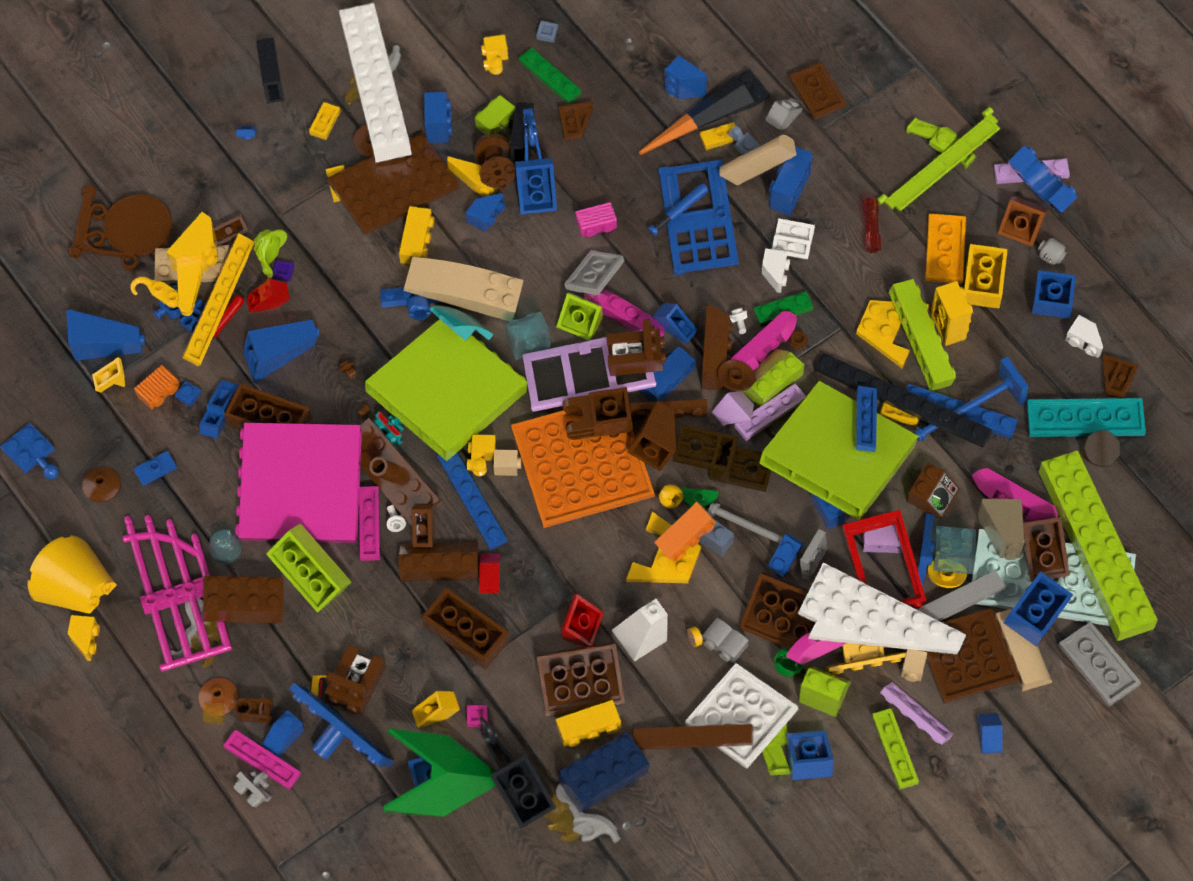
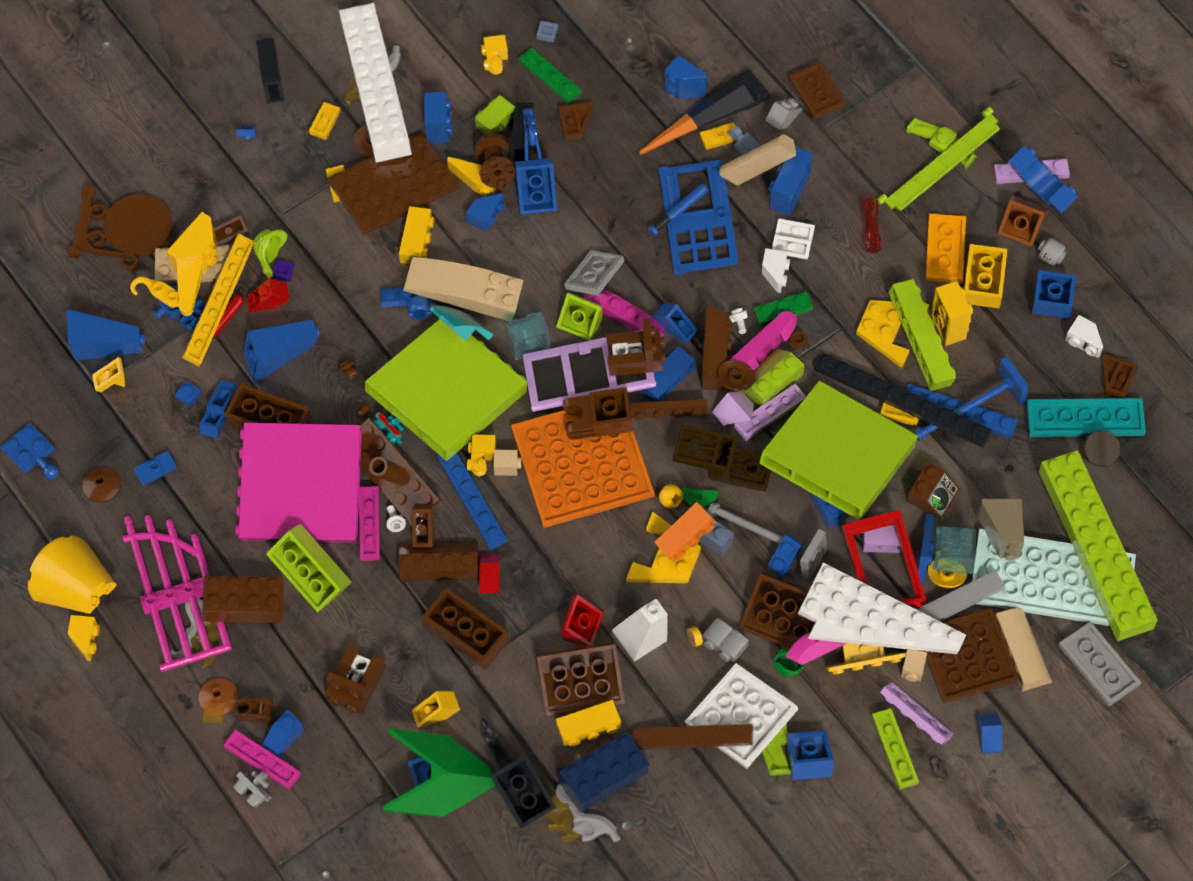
(157, 387): orange brick -> none
(225, 546): clear light blue hat -> none
(319, 686): sticker -> none
(337, 730): blue plate -> none
(474, 714): dark pink plate -> none
(596, 219): dark pink brick -> none
(655, 437): reddish brown slope -> none
(823, 691): lime slope -> none
(866, 418): blue plate -> none
(1001, 488): dark pink brick -> none
(1038, 608): blue brick -> none
(1045, 548): reddish brown slope -> none

